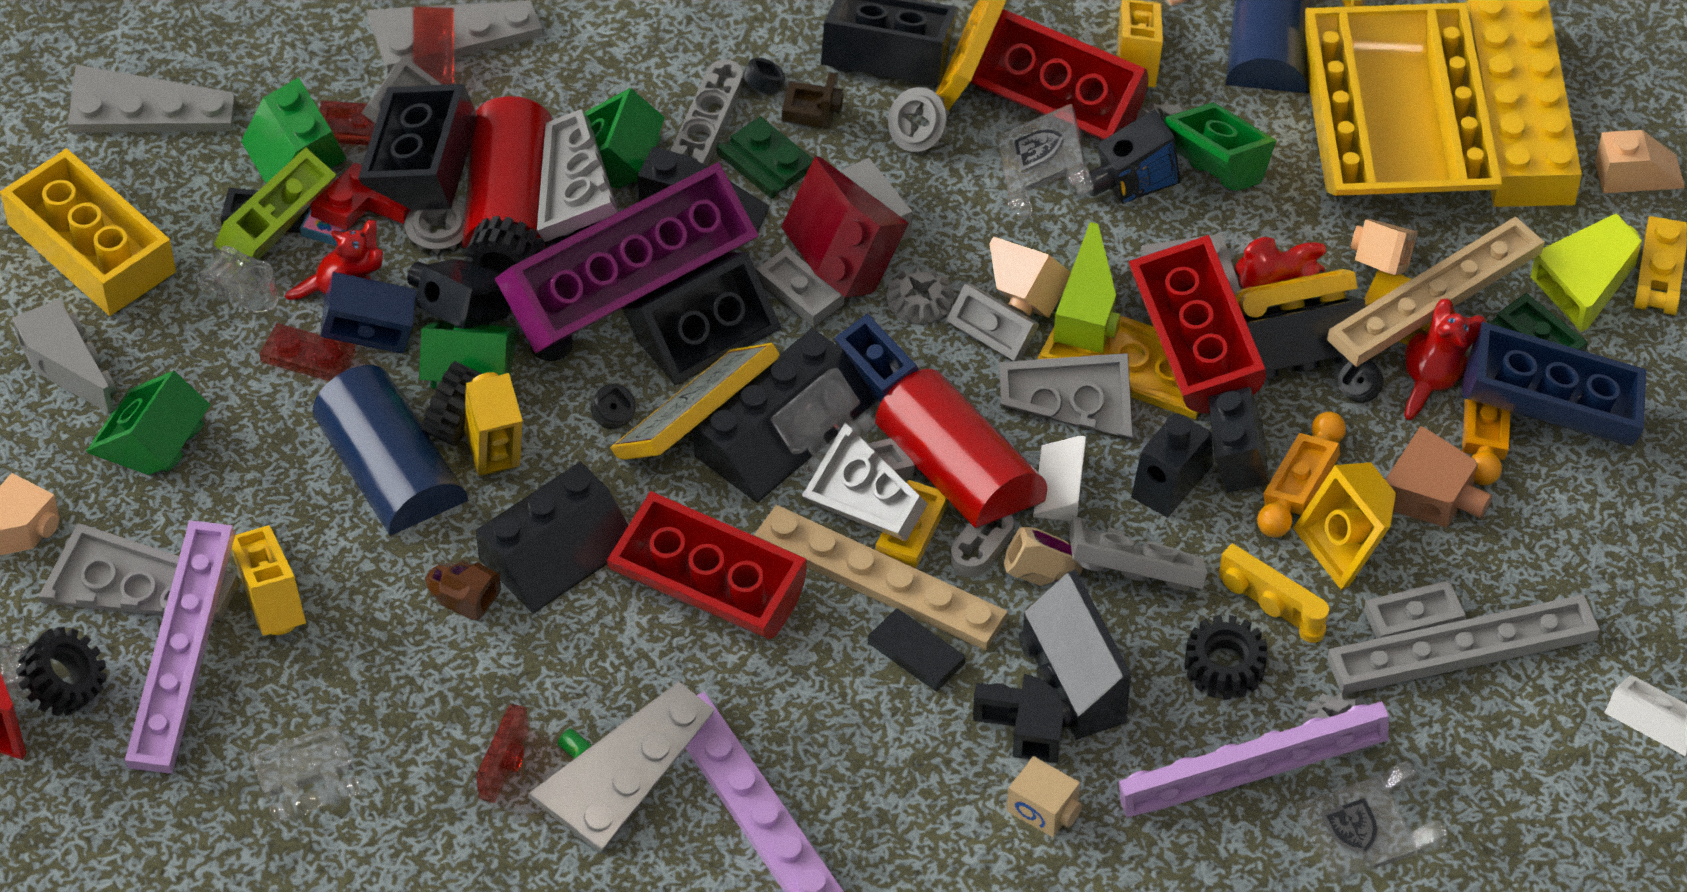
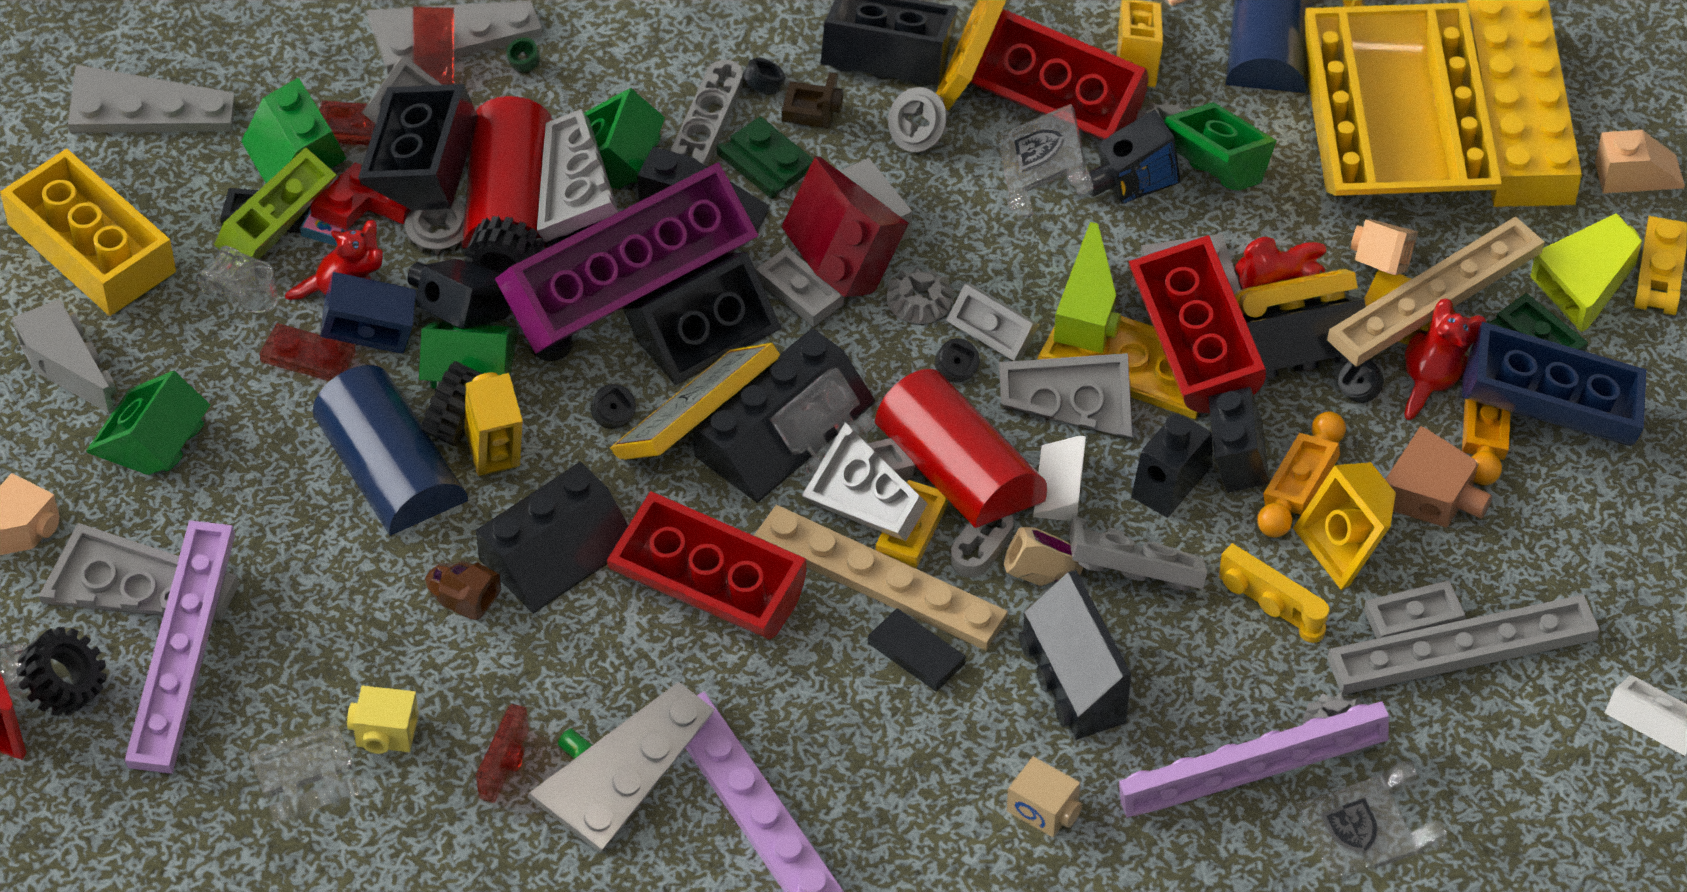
(268, 581): yellow slope -> none
(384, 719): none -> light yellow brick
(529, 49): none -> dark green hinge
(875, 356): dark blue brick -> none
(957, 360): none -> black tile
(1027, 277): light nougat slope -> none
(1033, 711): black brick -> none
(1219, 677): black tyre -> none

